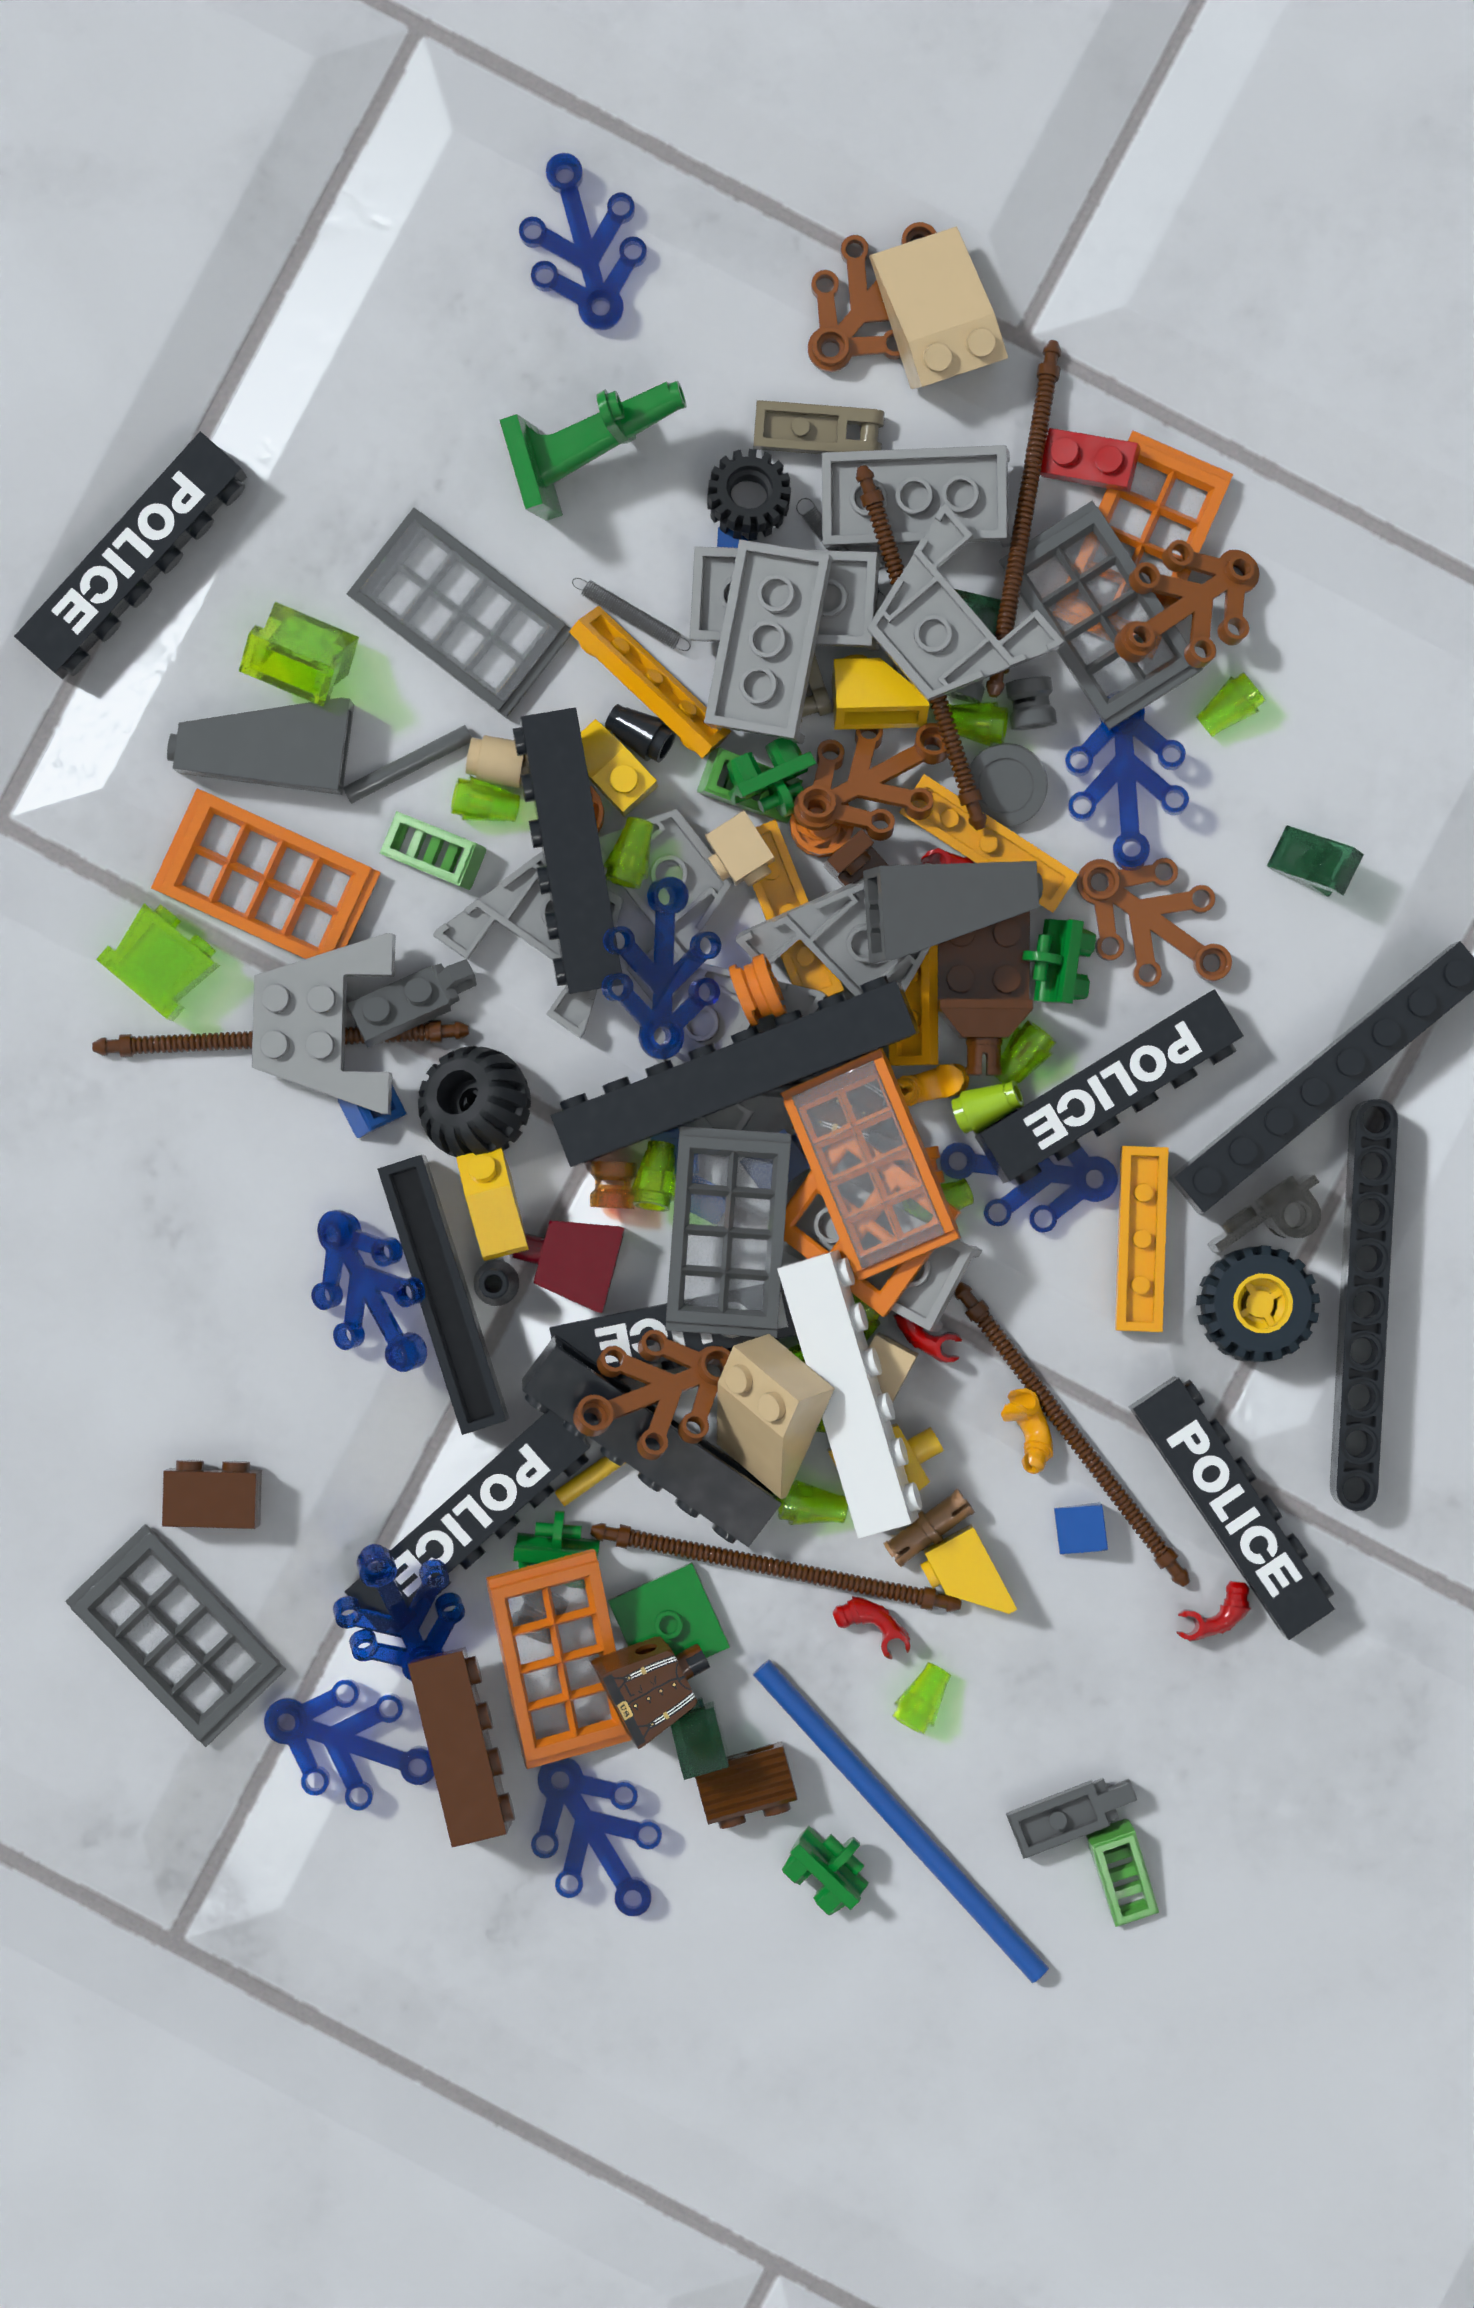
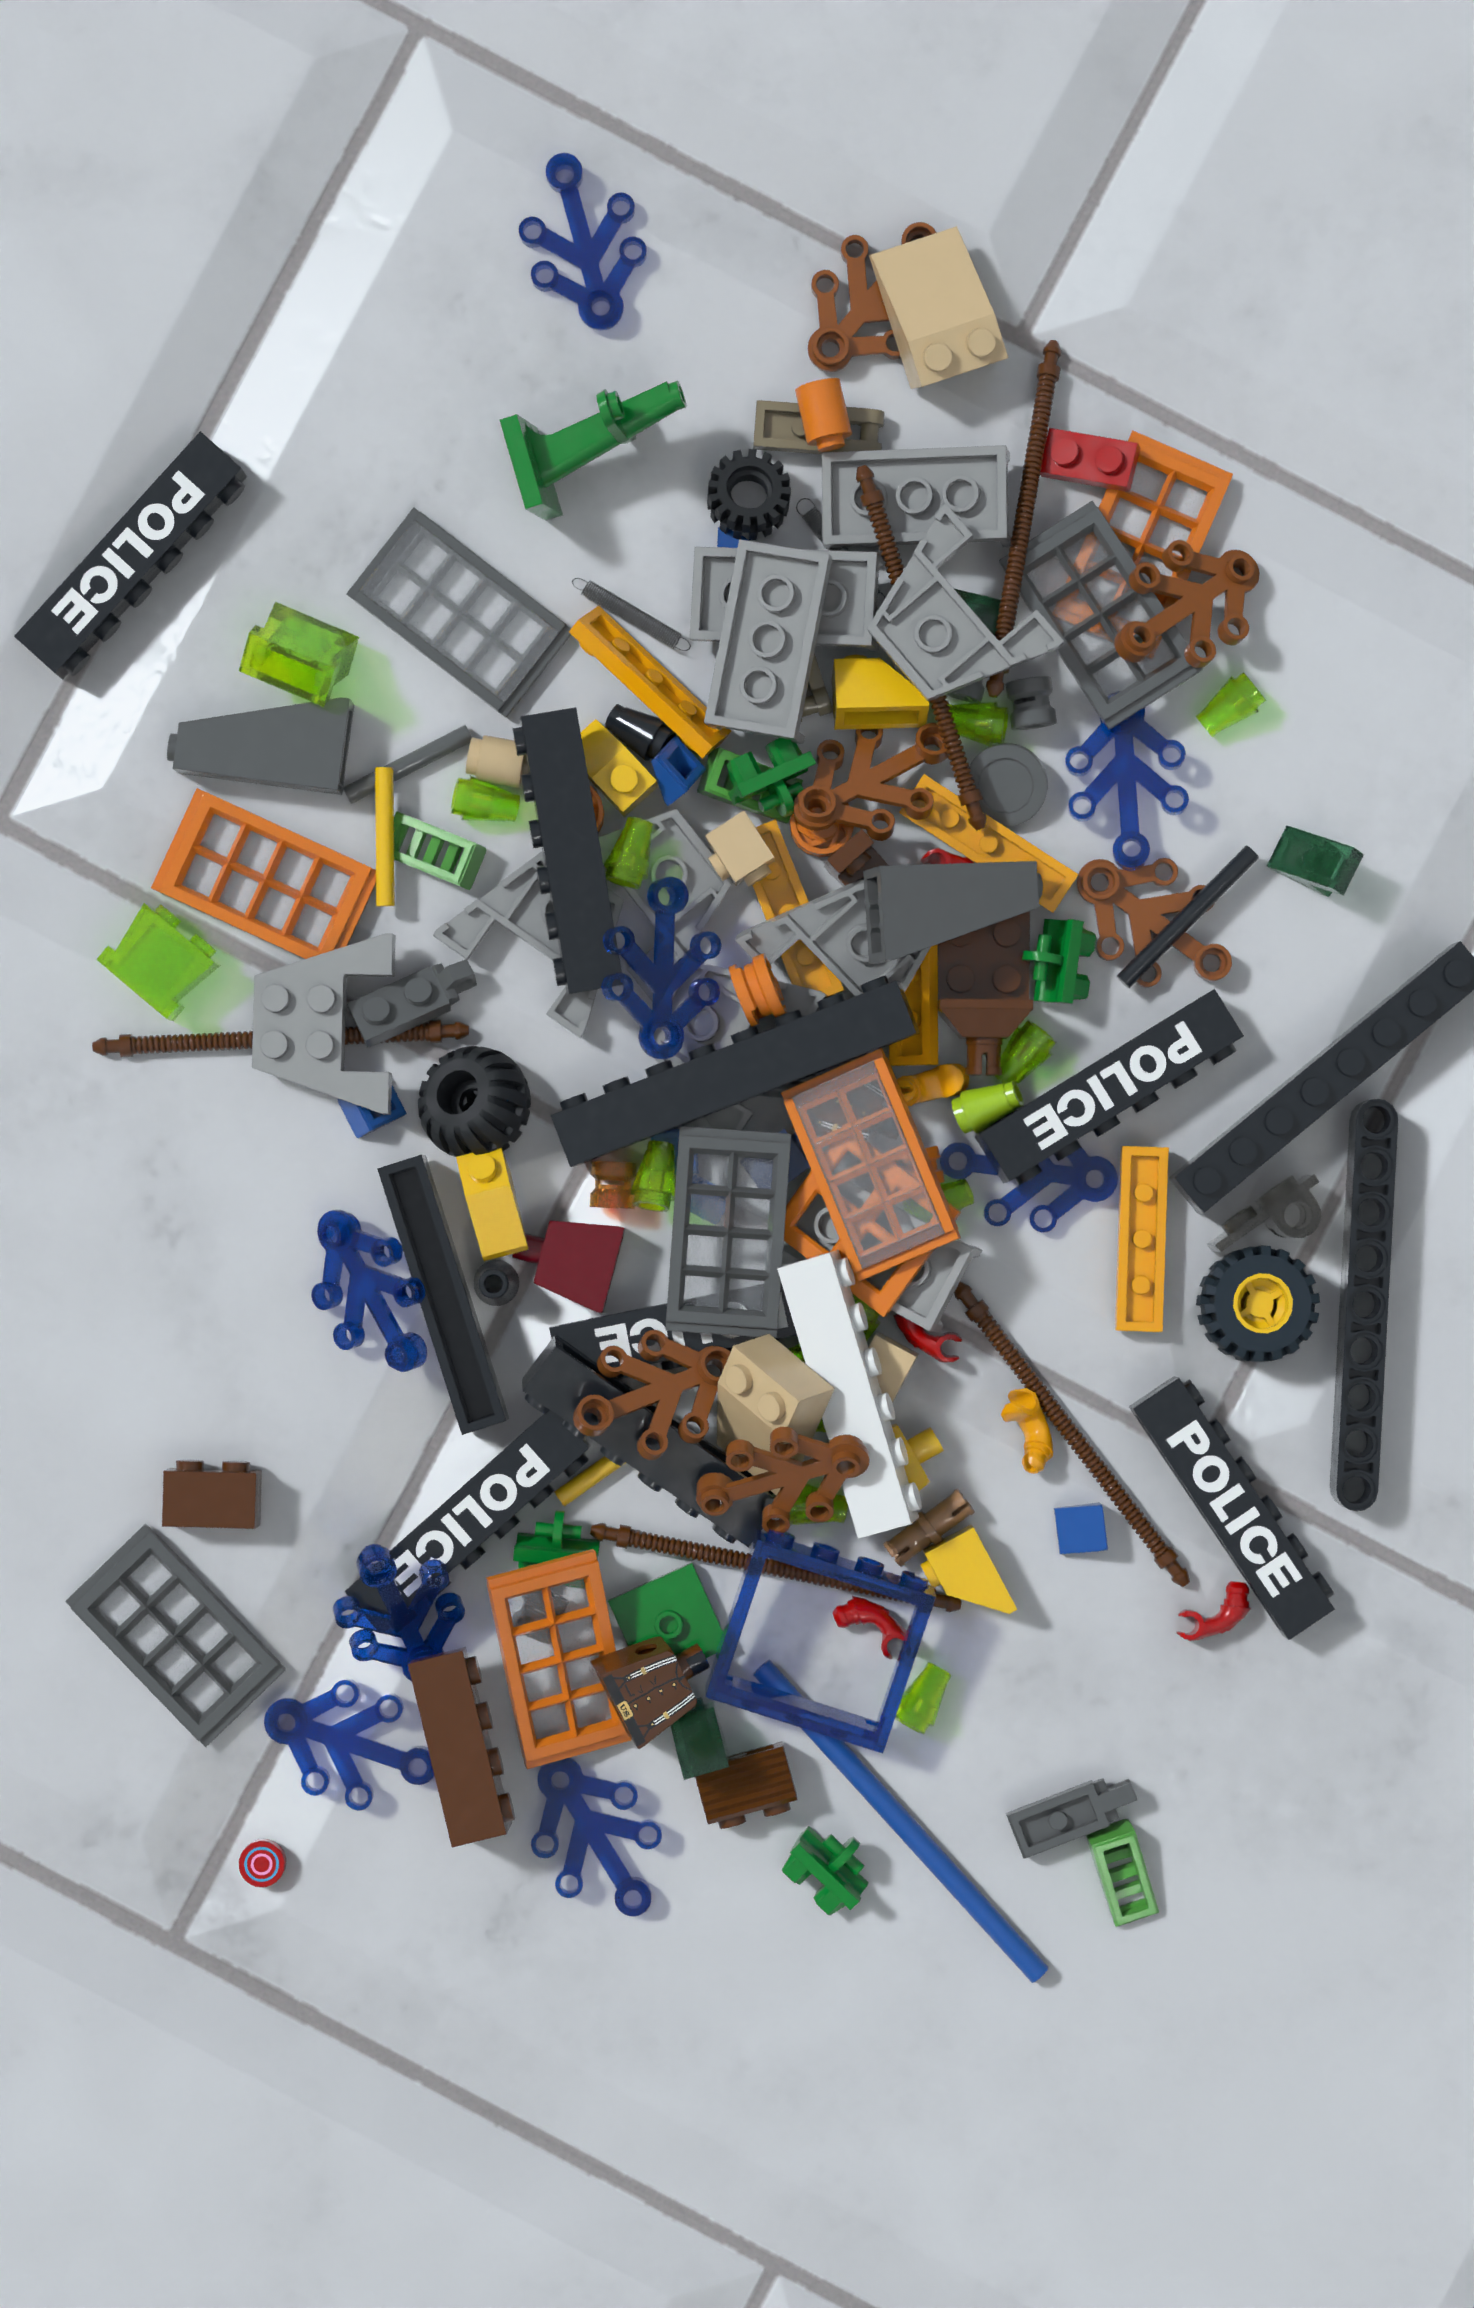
(262, 1863): none -> red tile
(384, 836): none -> yellow bar
(676, 770): none -> blue slope
(796, 1709): none -> clear blue window
(824, 414): none -> orange brick
(837, 1460): none -> dark orange plant
(1187, 916): none -> black bar

